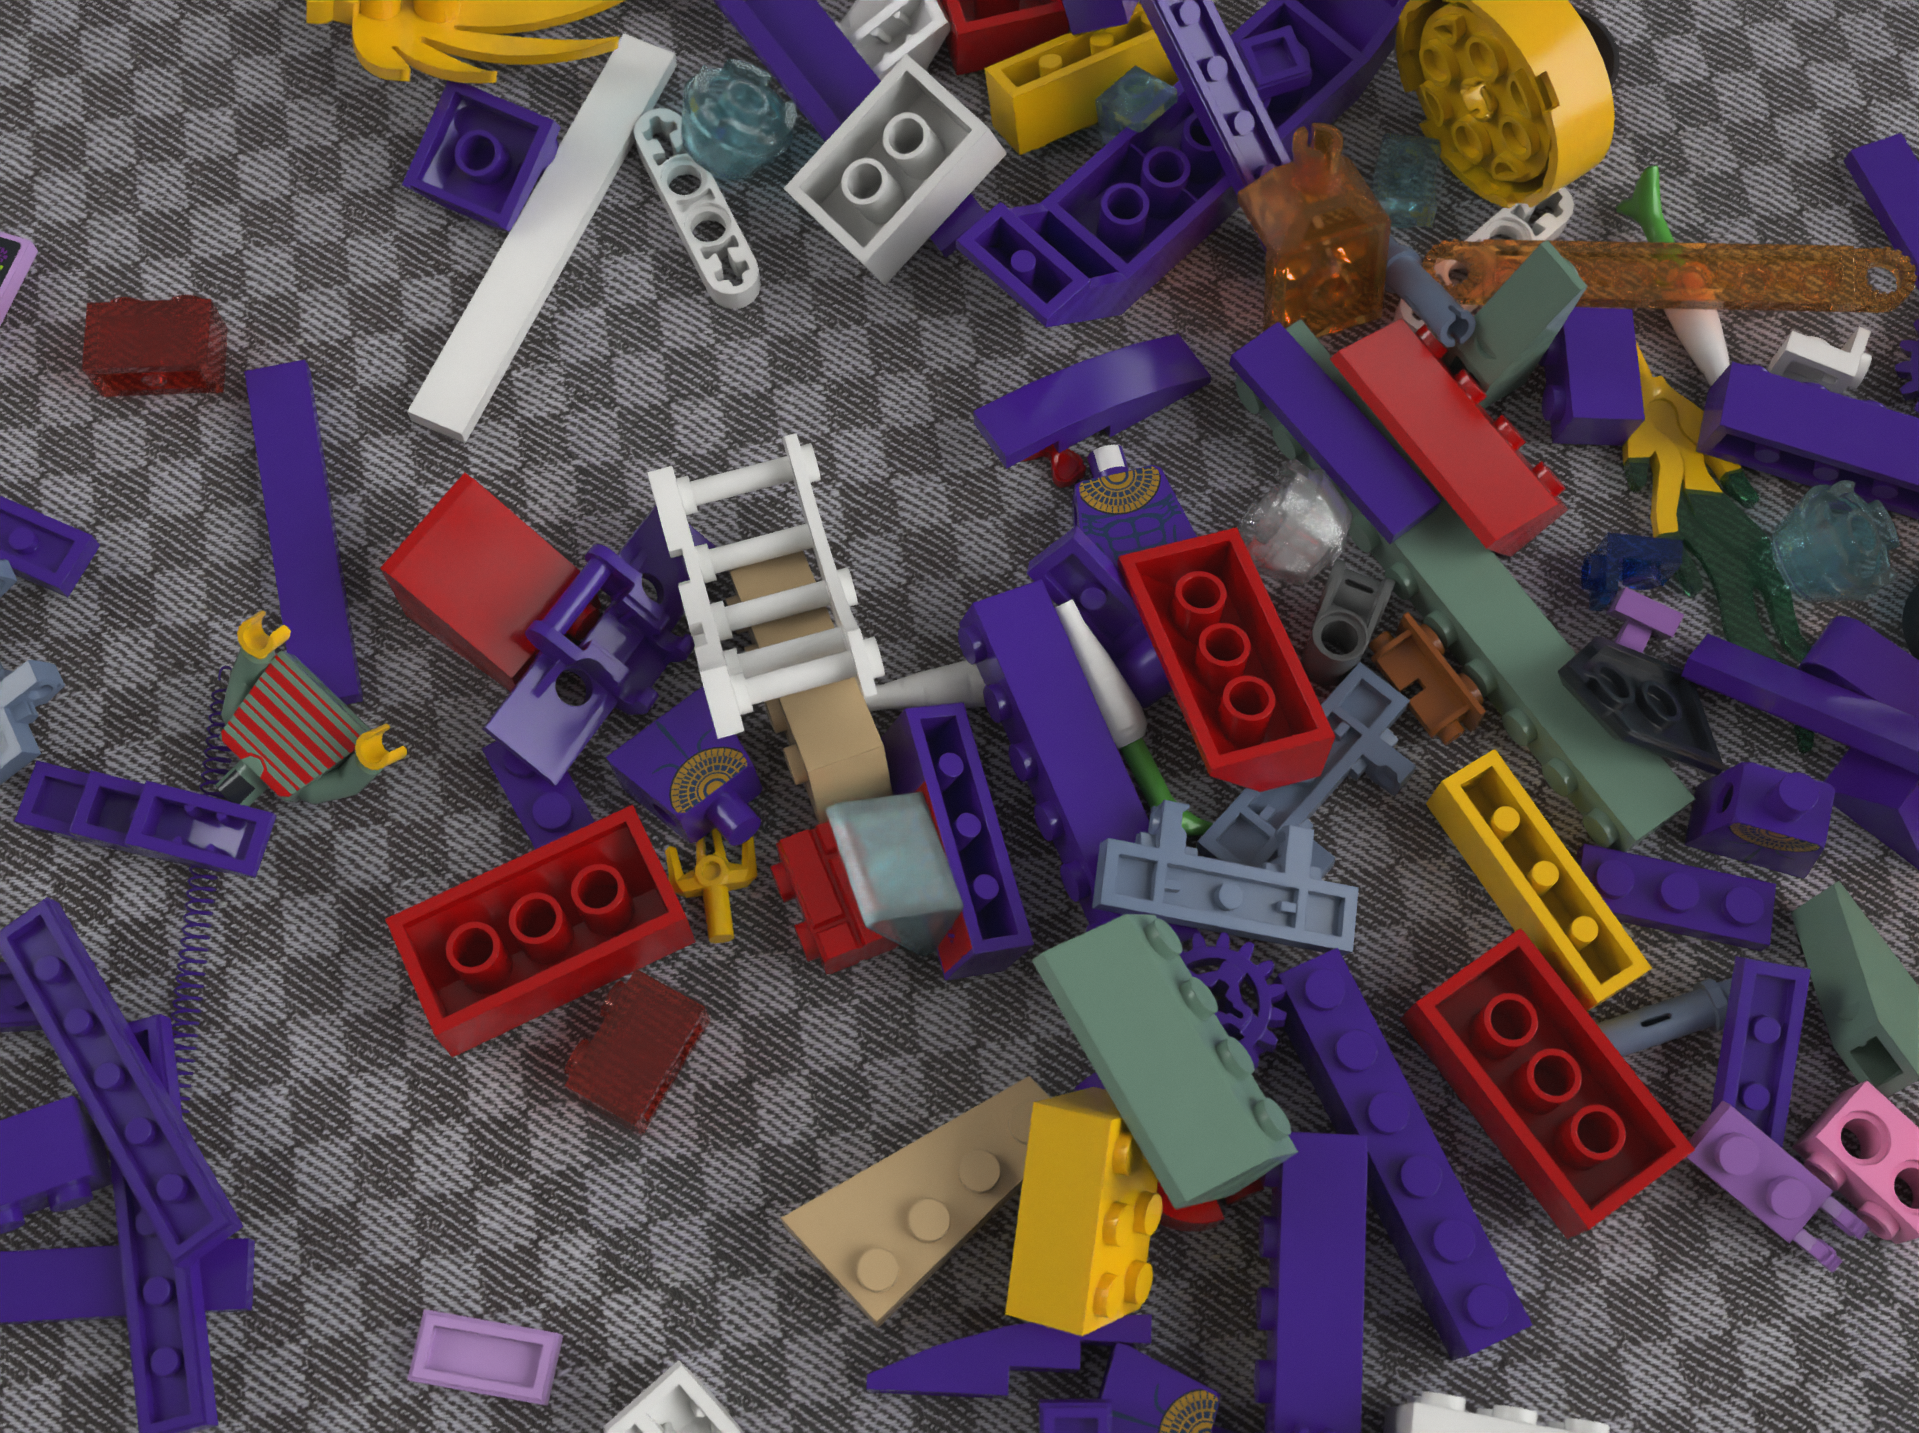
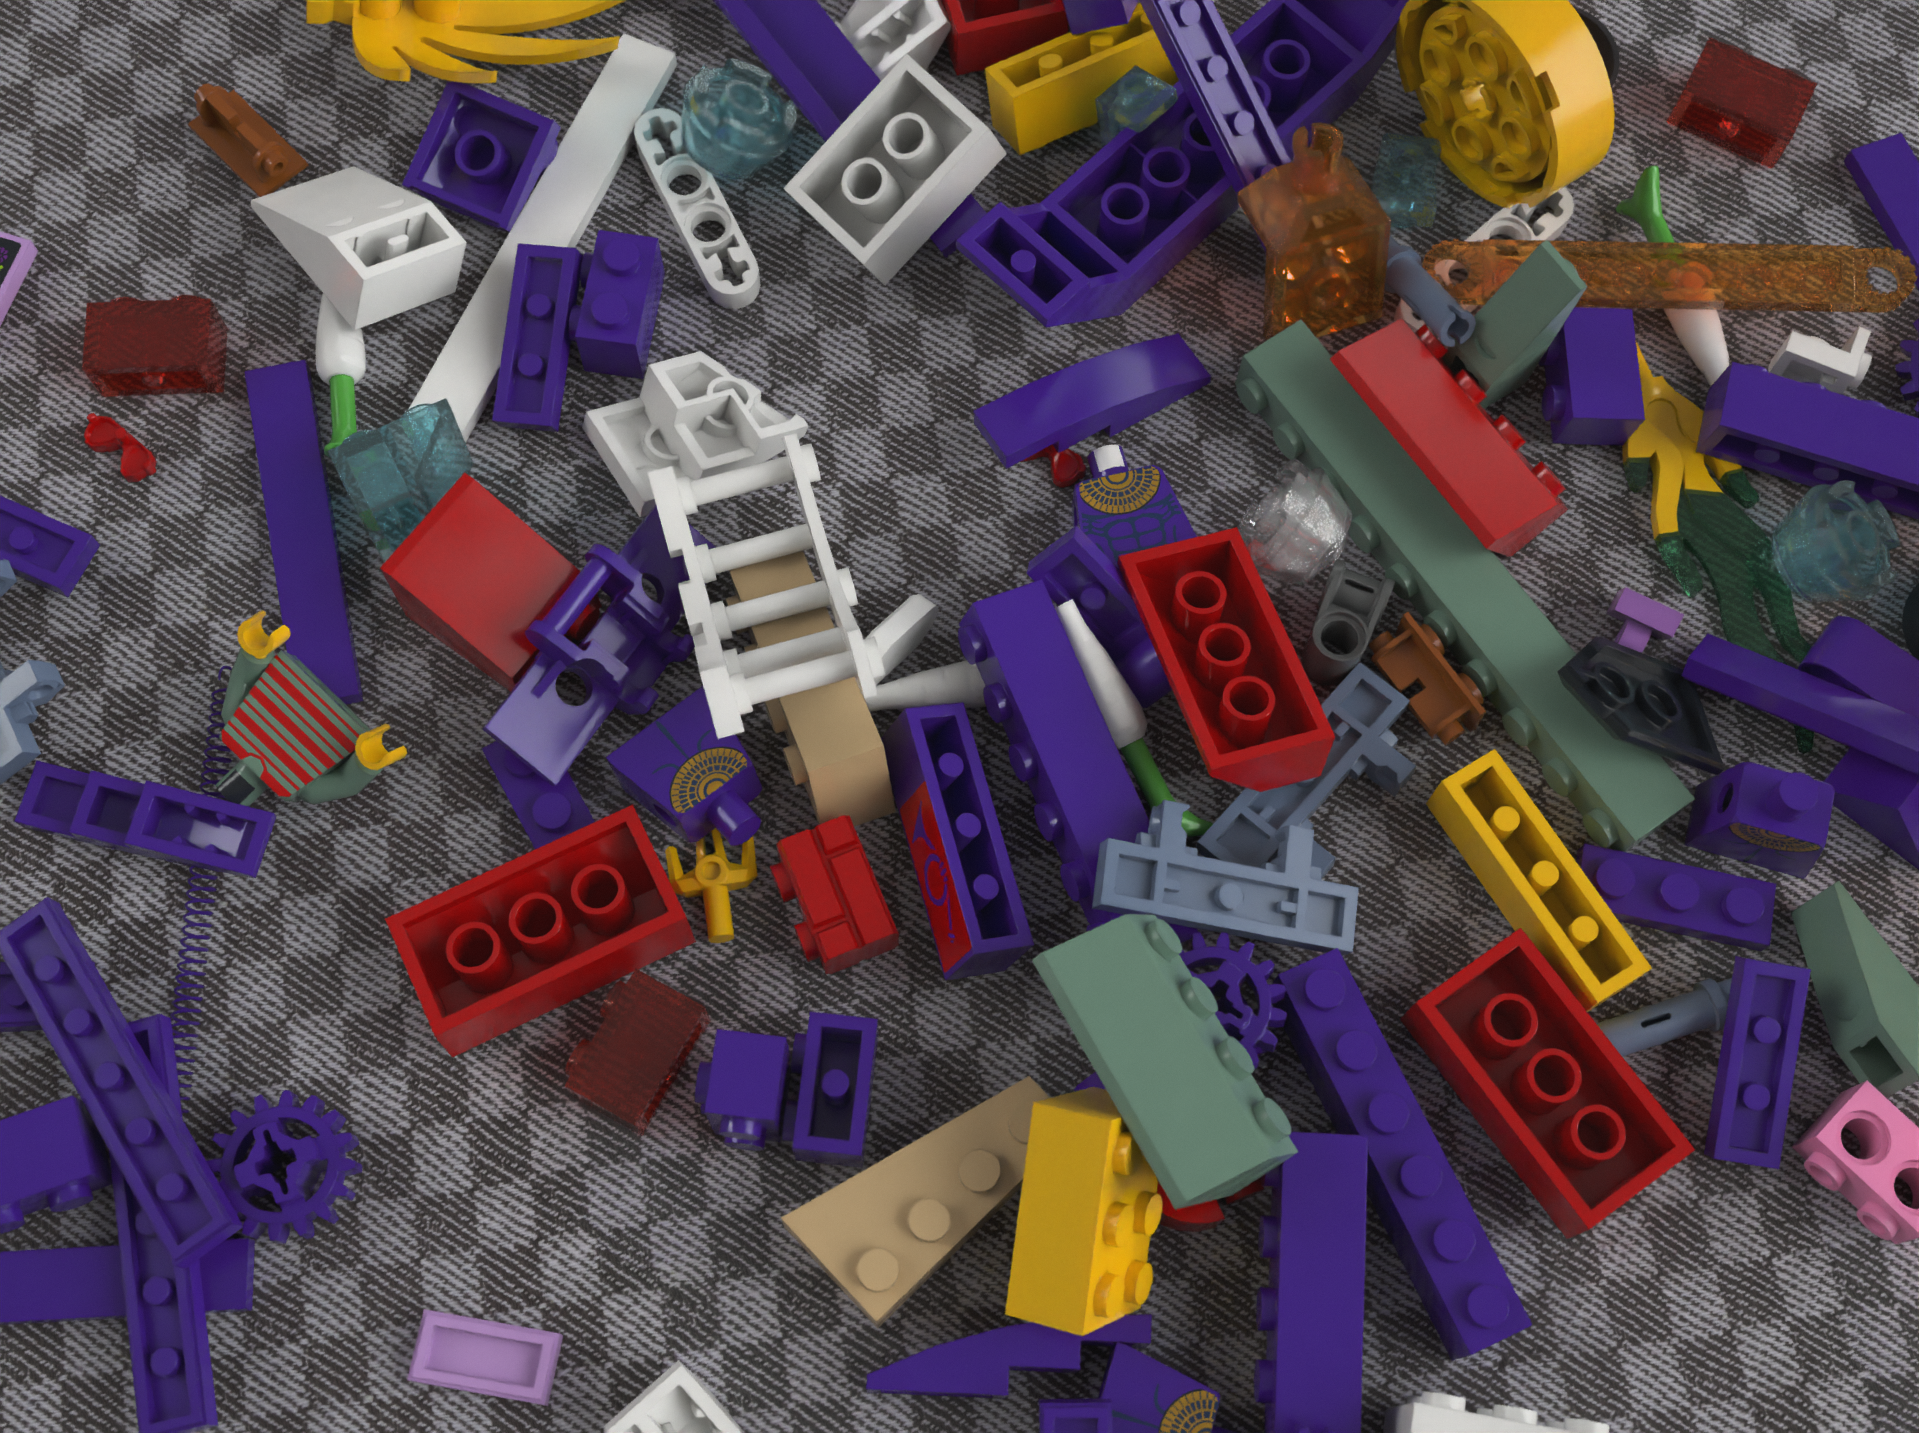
(106, 435): none -> red piece
(244, 140): none -> dark orange hinge
(312, 1158): none -> dark purple gear
(341, 366): none -> white piece
(366, 243): none -> white slope
(402, 471): none -> clear light blue slope
(537, 337): none -> dark purple plate
(619, 304): none -> dark purple brick
(687, 419): none -> white slope
(745, 1088): none -> dark purple brick
(835, 1089): none -> dark purple brick
(897, 869): clear light blue slope -> none
(903, 631): none -> white tile
(1274, 62): dark purple tile -> none
(1334, 432): dark purple tile -> none
(1634, 560): clear blue bracket -> none
(1742, 103): none -> clear red brick
(1769, 1182): medium lavender hinge -> none

